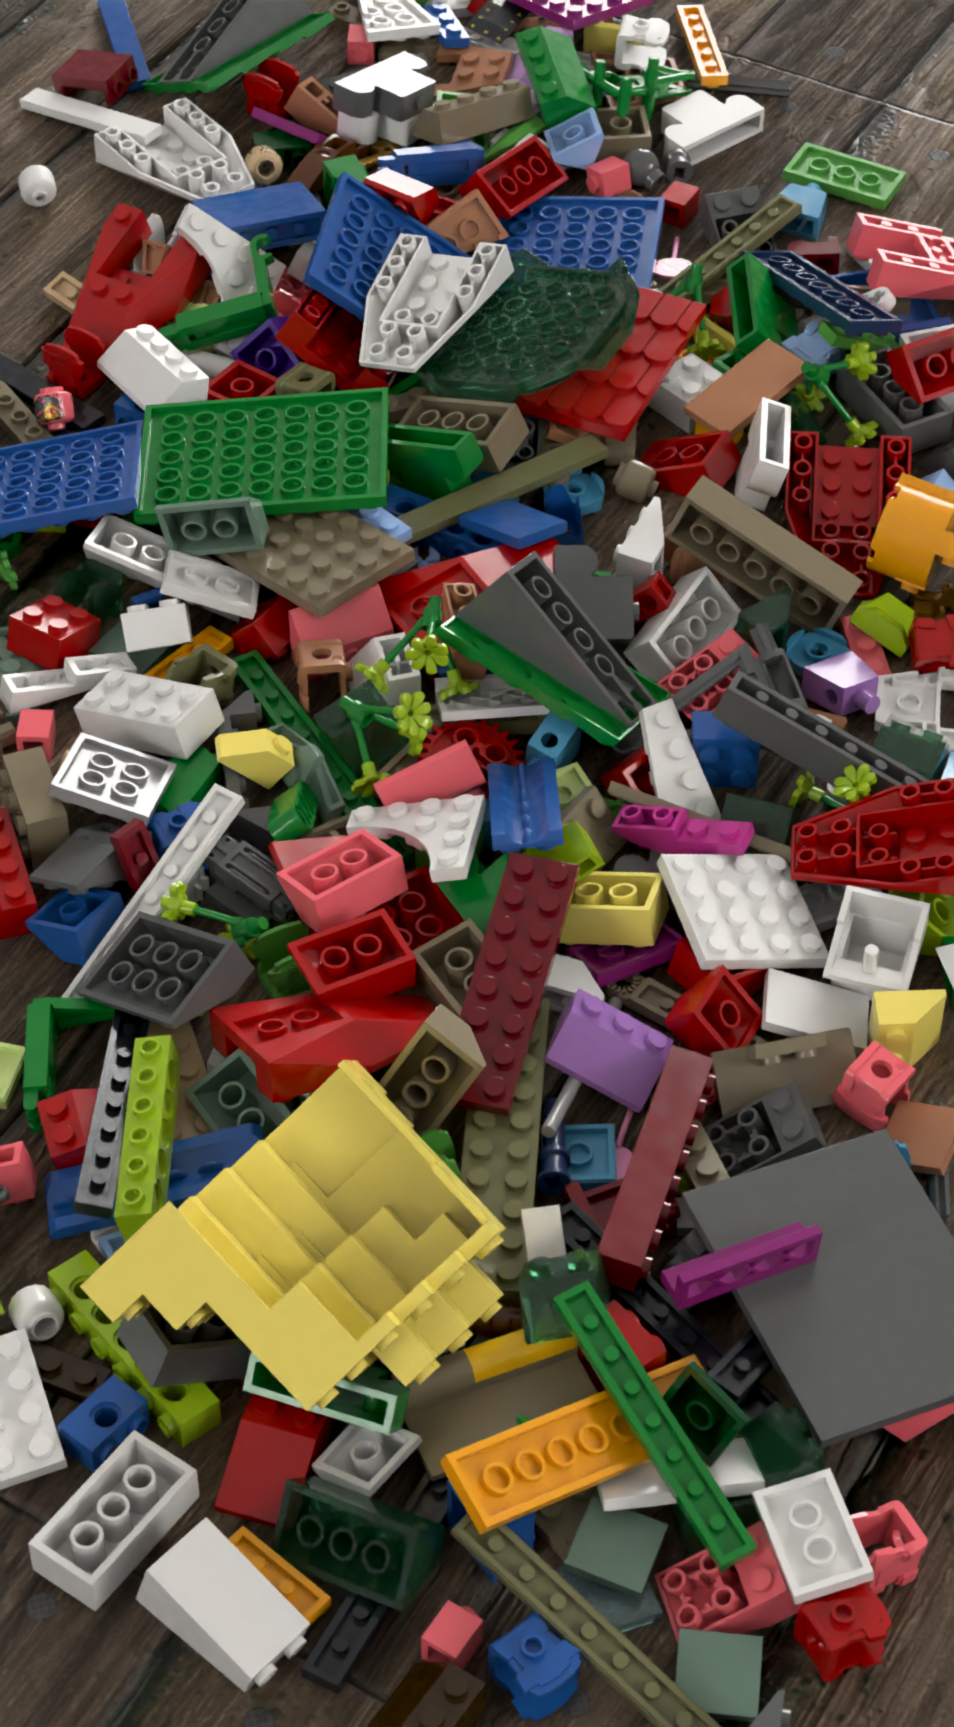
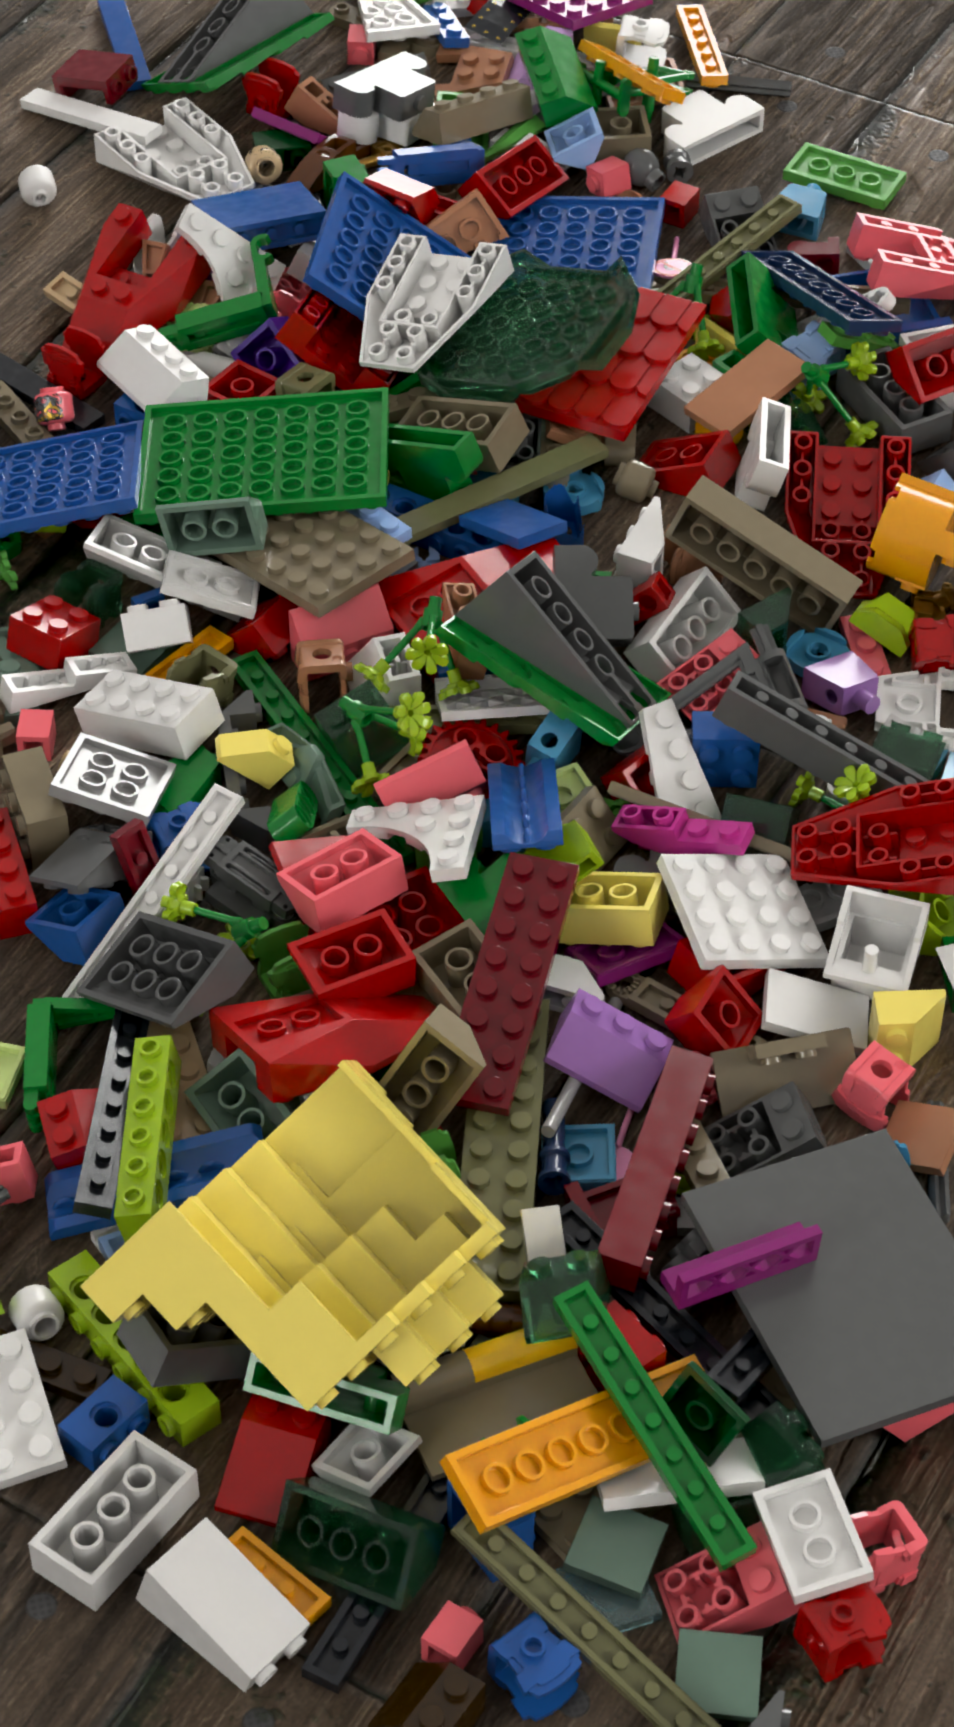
(640, 78): none -> light orange plate

